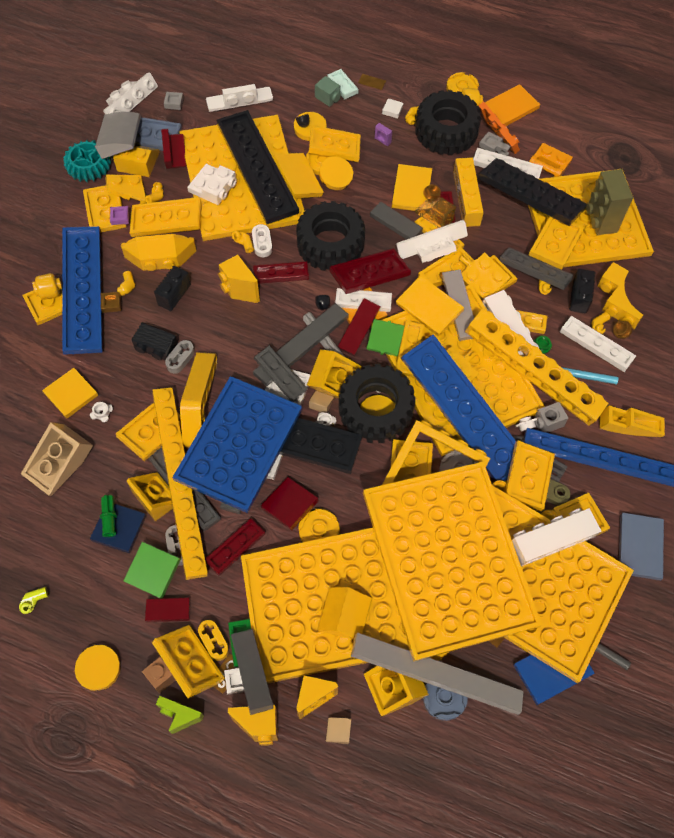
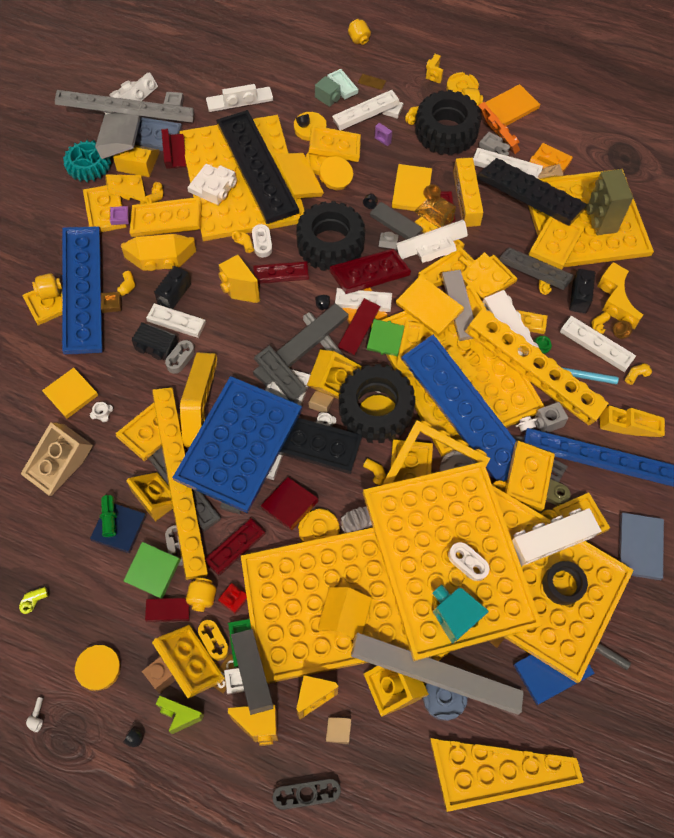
(33, 721): none -> white hand
(123, 106): none -> light grey tile
(134, 737): none -> black hinge
(176, 320): none -> white tile
(201, 594): none -> yellow head
(233, 598): none -> red tile
(288, 791): none -> dark grey beam
(356, 520): none -> light grey gear
(359, 32): none -> yellow head
(365, 110): none -> white plate
(370, 205): none -> black hinge
(377, 469): none -> yellow arm
(388, 240): none -> light grey plate
(434, 73): none -> yellow bracket
(457, 612): none -> teal torso
(469, 560): none -> white plate
(489, 774): none -> yellow wing
(551, 171): none -> tan slope
(576, 572): none -> black tyre
(643, 369): none -> yellow arm

